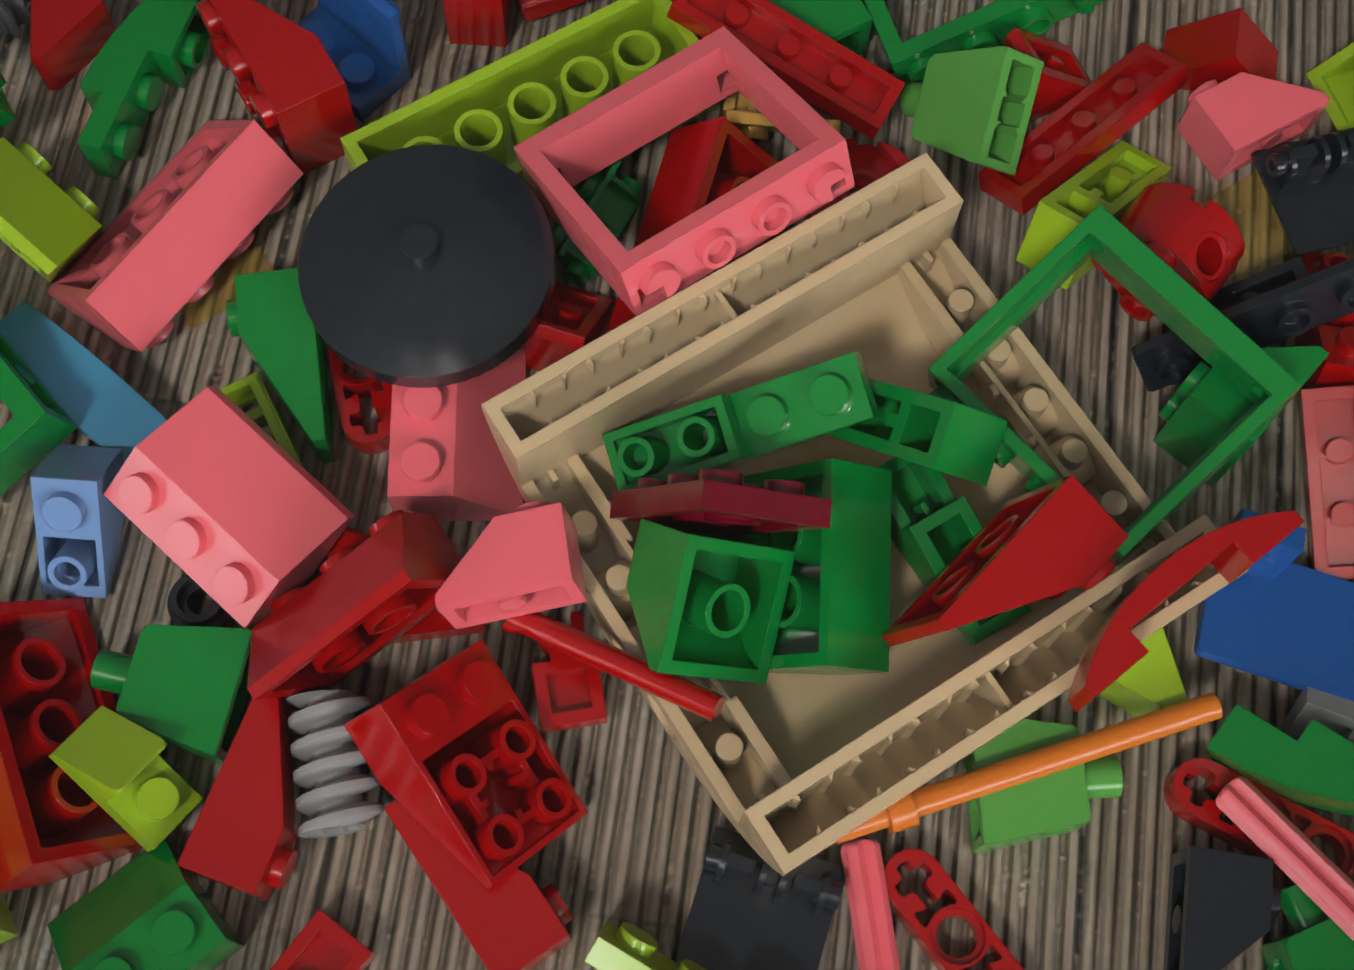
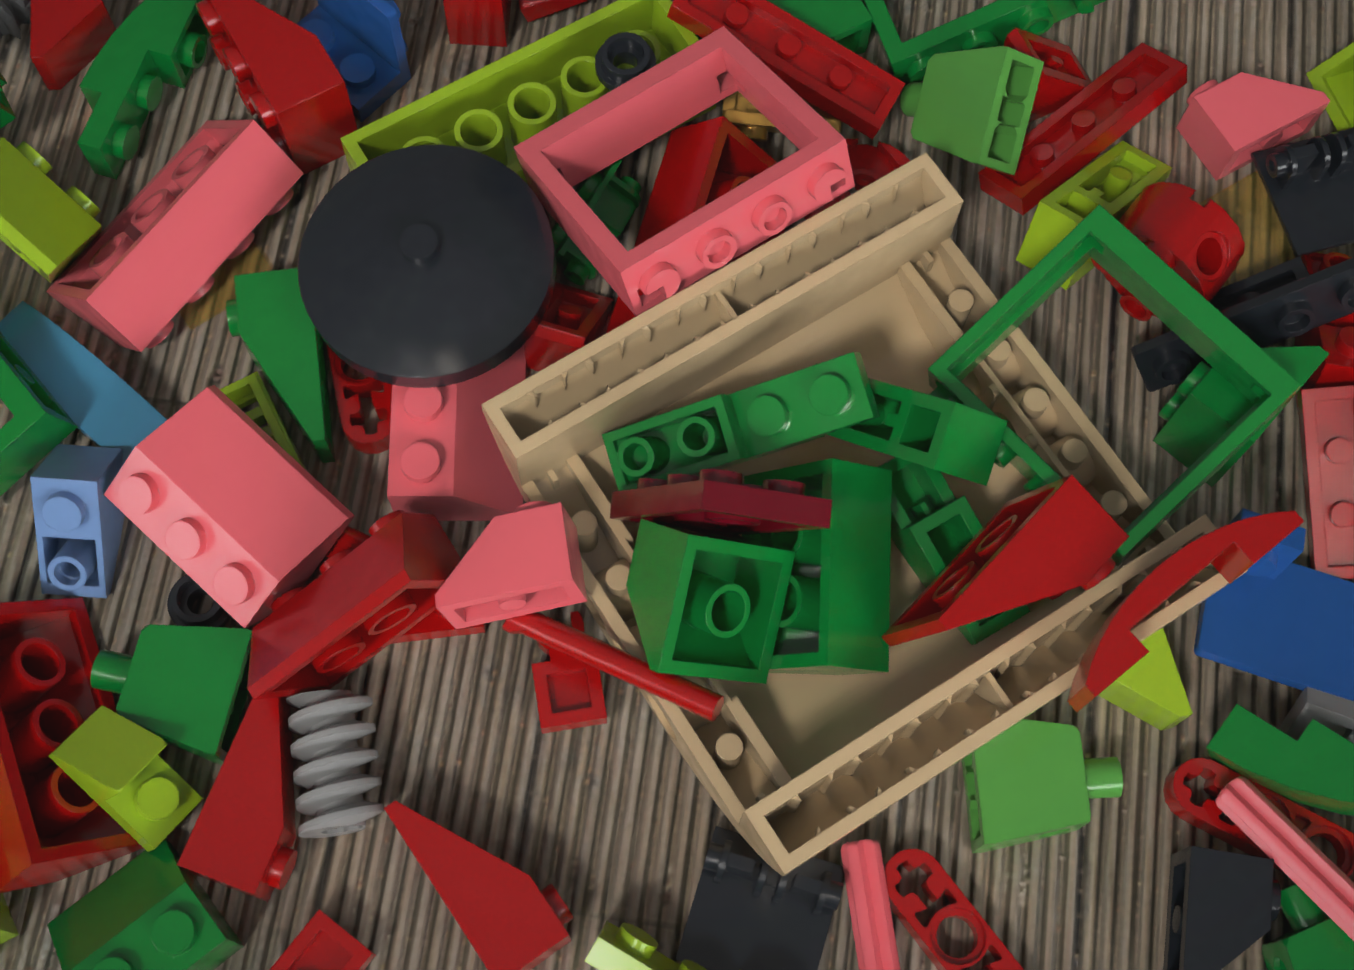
(469, 764): red slope -> none
(622, 49): none -> black plate
(1041, 763): orange bar -> none
(1221, 48): red slope -> none

